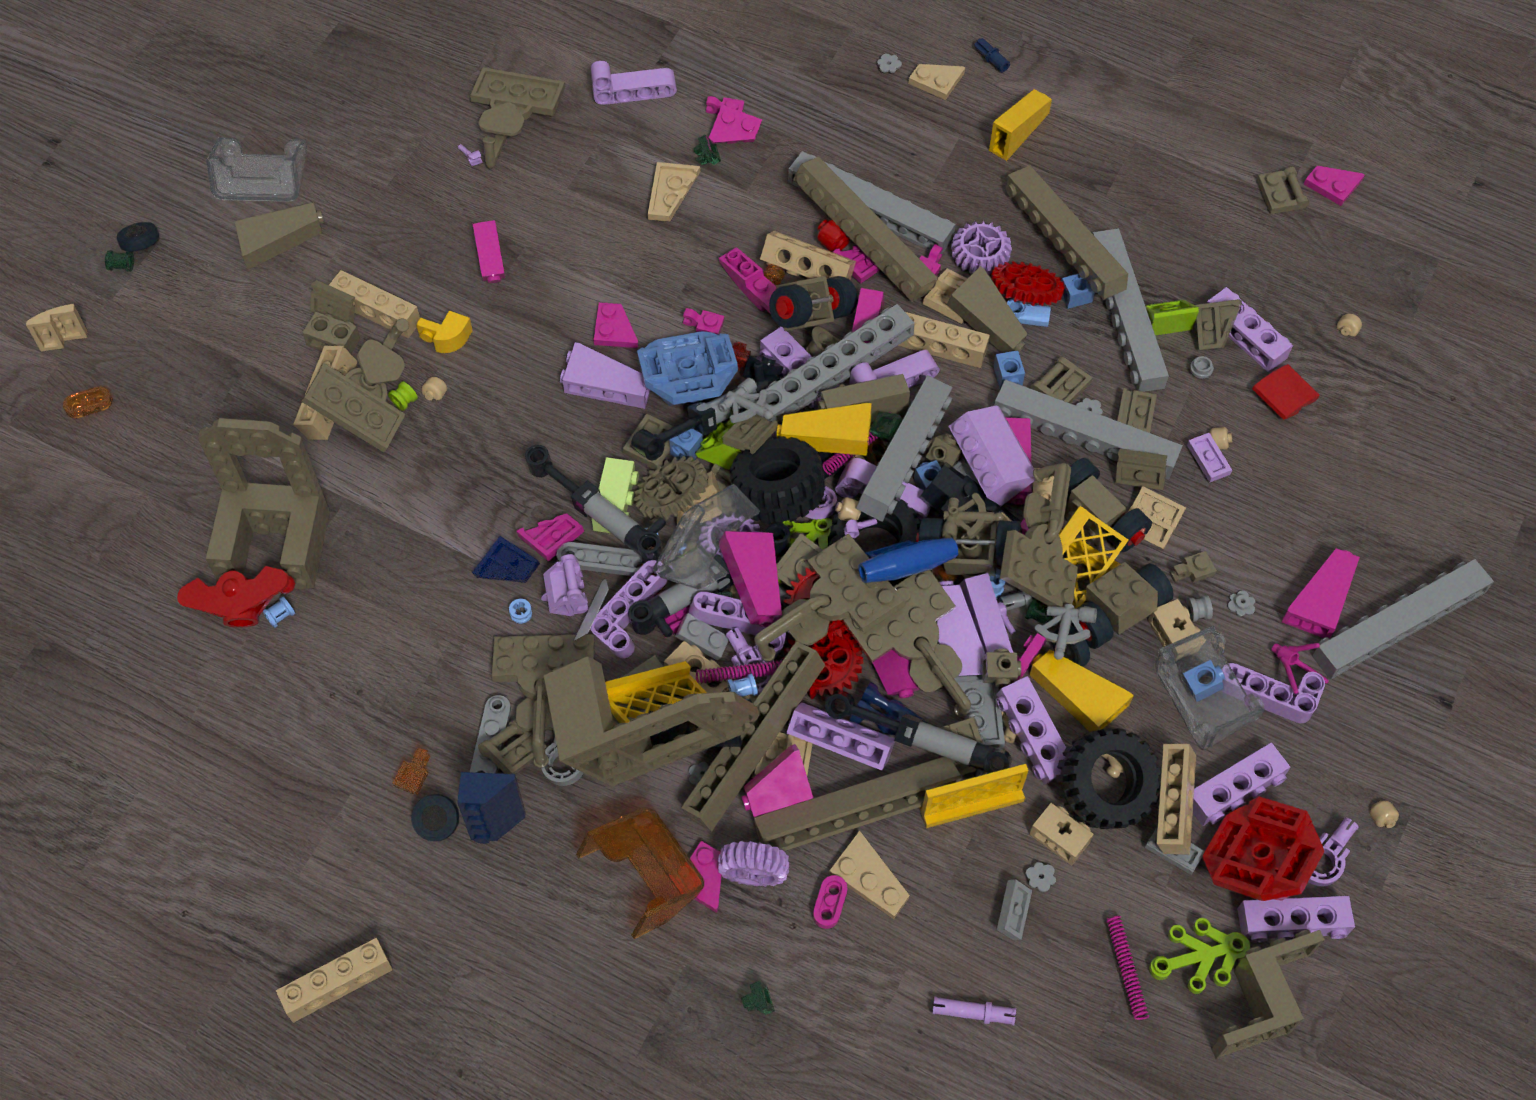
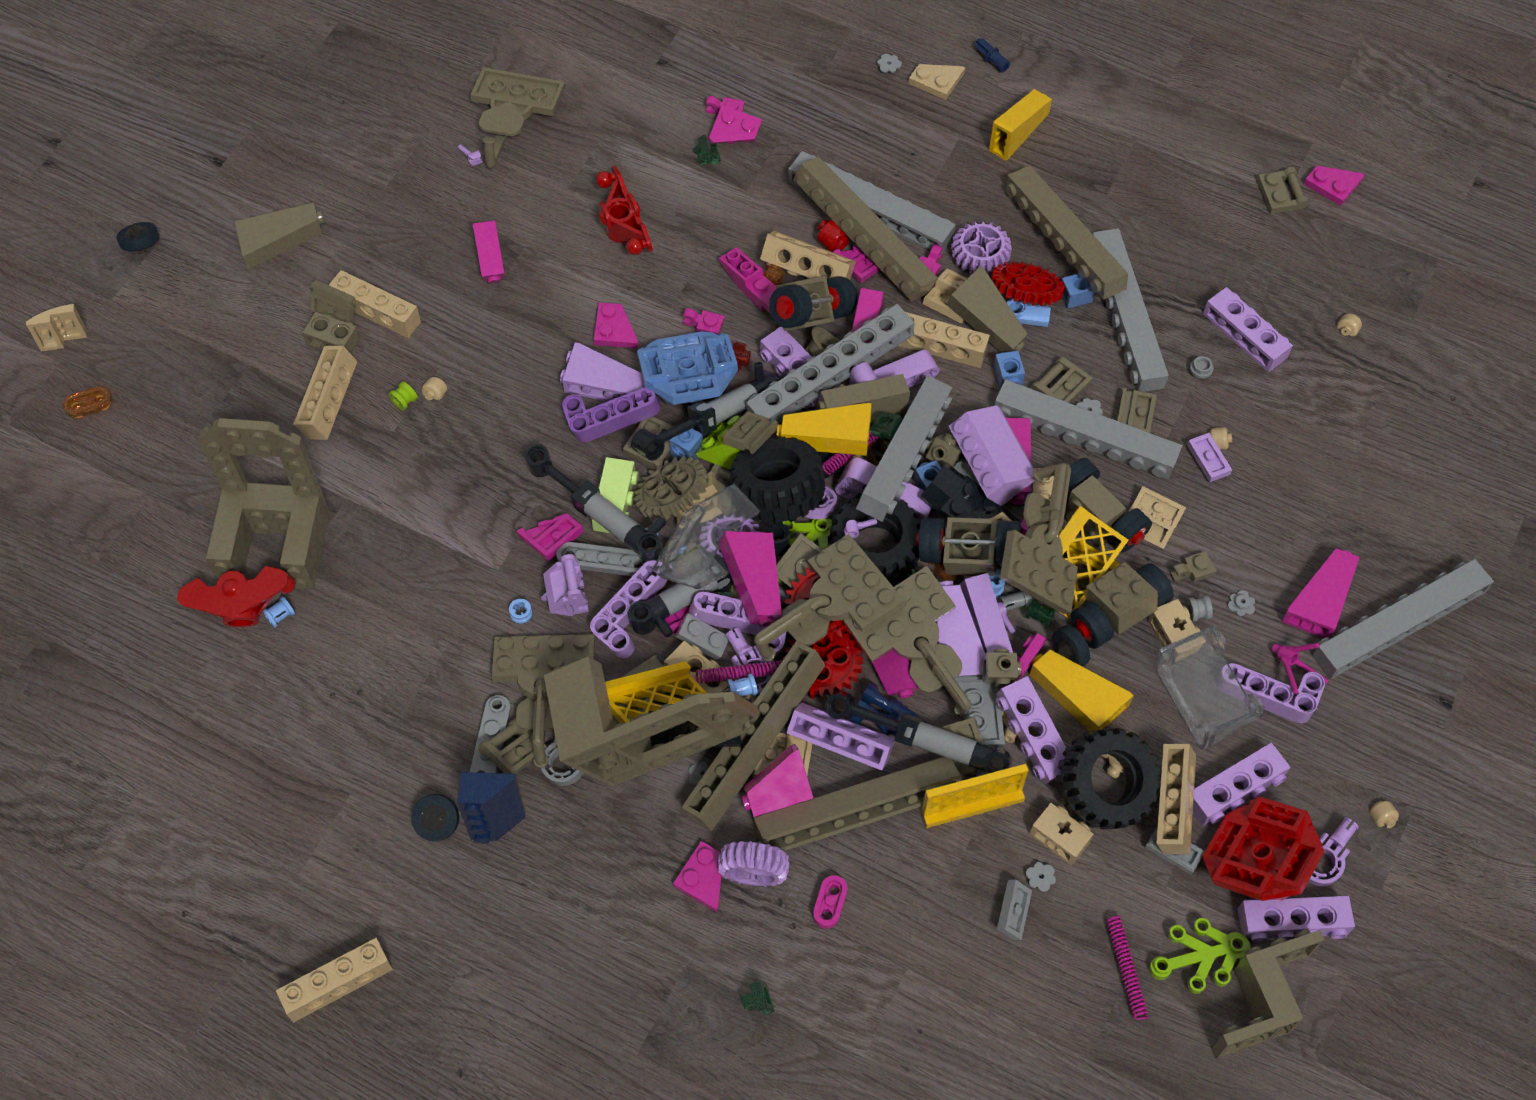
(119, 260): clear green bush -> none
(255, 175): clear windscreen -> none
(360, 396): dark tan plate -> none
(412, 775): clear orange plate -> none
(446, 336): yellow brick -> none
(506, 563): clear blue wing -> none
(593, 610): white sticker -> none
(622, 214): none -> red piece
(630, 86): lavender beam -> none
(643, 398): none -> medium lavender beam
(655, 856): clear orange windscreen -> none
(670, 188): tan wing -> none
(740, 399): light grey piece -> none
(769, 366): black bracket -> none
(847, 509): tan piece -> none
(870, 876): tan wing -> none
(906, 559): blue plate -> none
(956, 515): dark tan piece -> none
(971, 1010): lavender pin -> none
(1067, 615): light grey piece -> none
(1141, 469): dark tan plate -> none
(1172, 316): lime slope -> none
(1199, 690): medium blue brick -> none
(1215, 323): dark tan wing -> none
(1285, 391): red slope -> none

